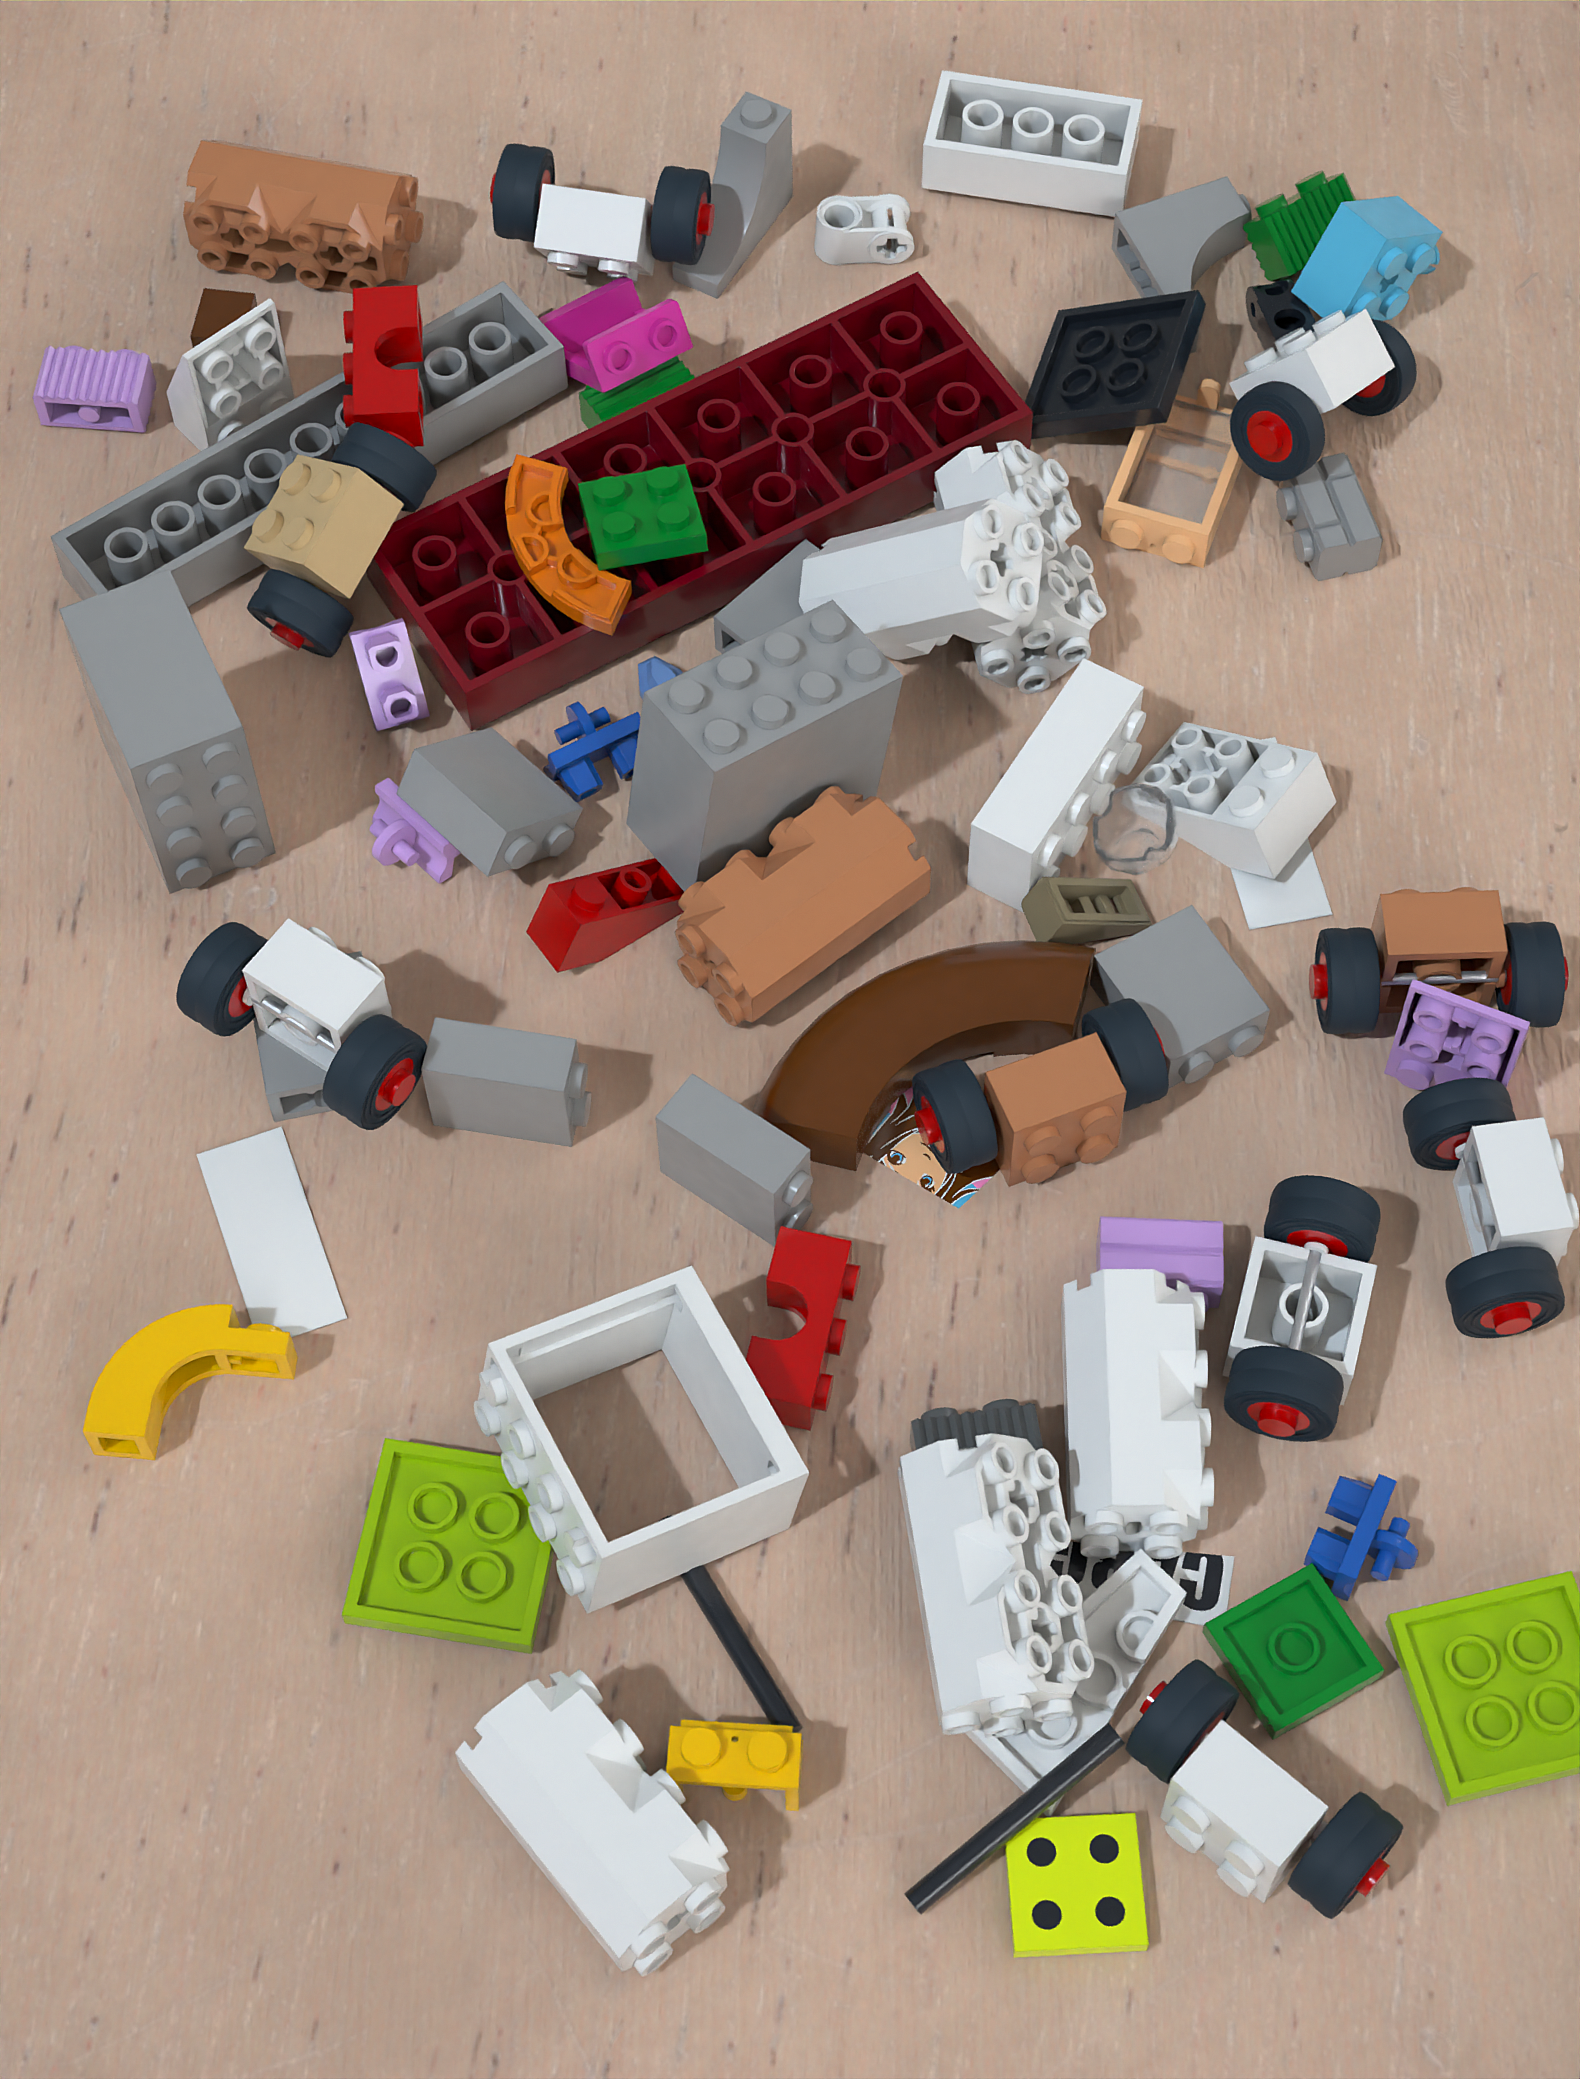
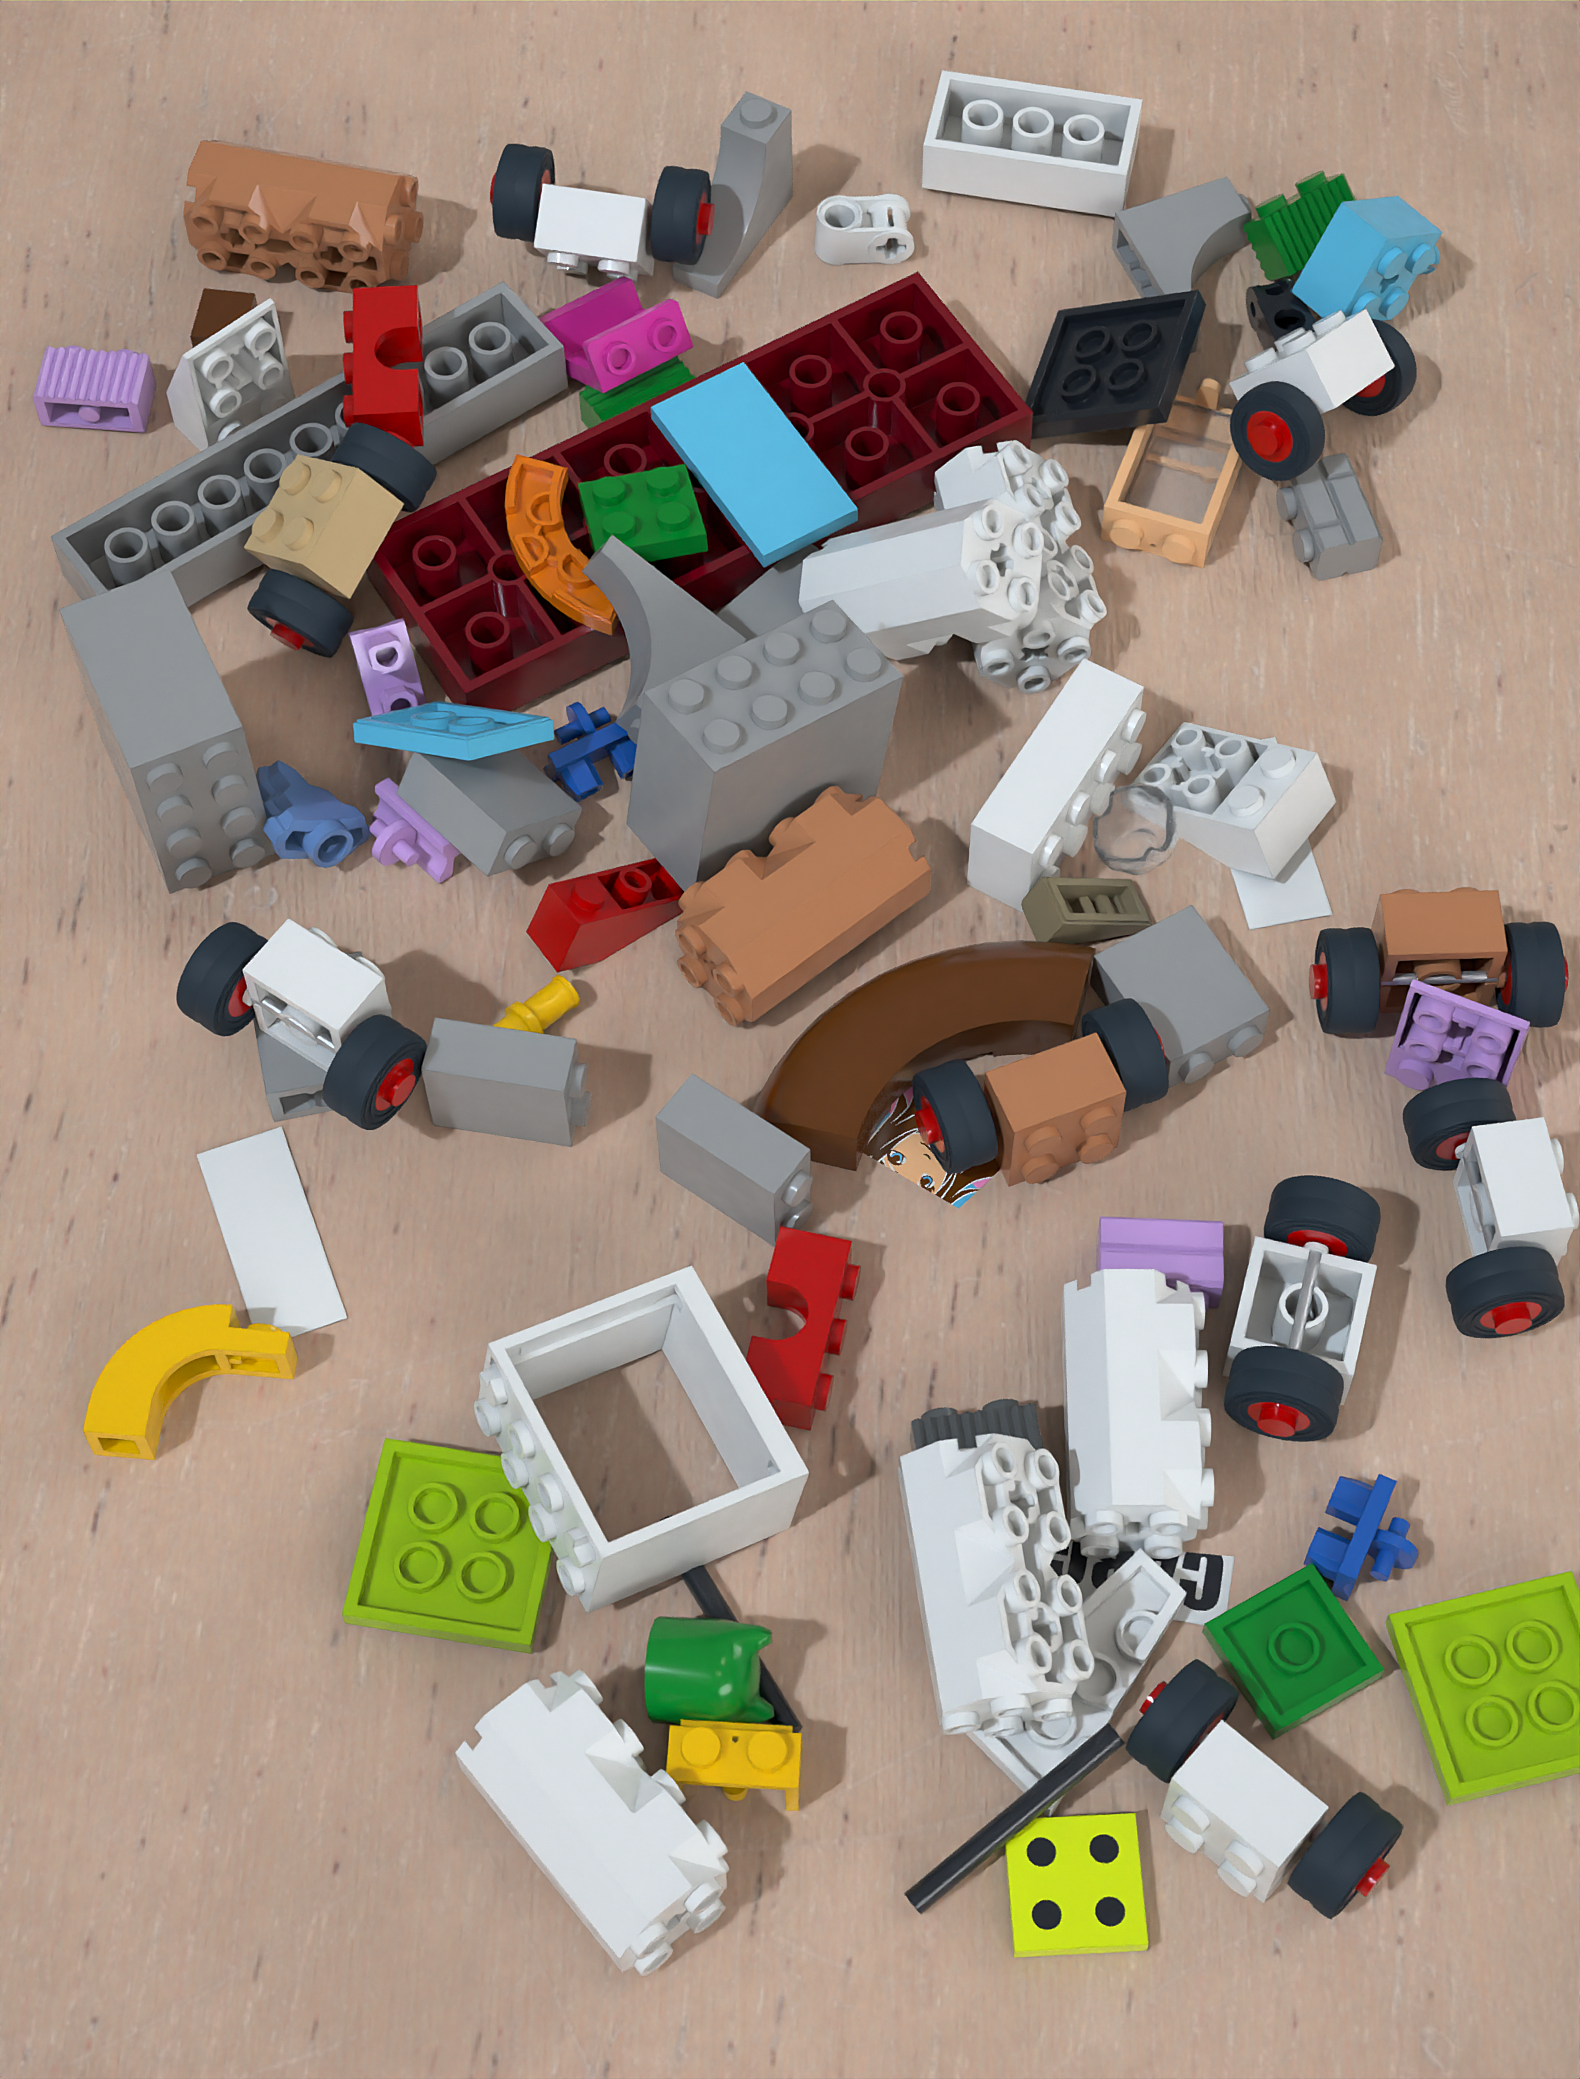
(307, 819): none -> medium blue rock
(453, 730): none -> medium azure tile
(542, 1007): none -> yellow pin
(661, 622): none -> light grey arch
(705, 1671): none -> green piece
(754, 464): none -> medium azure tile

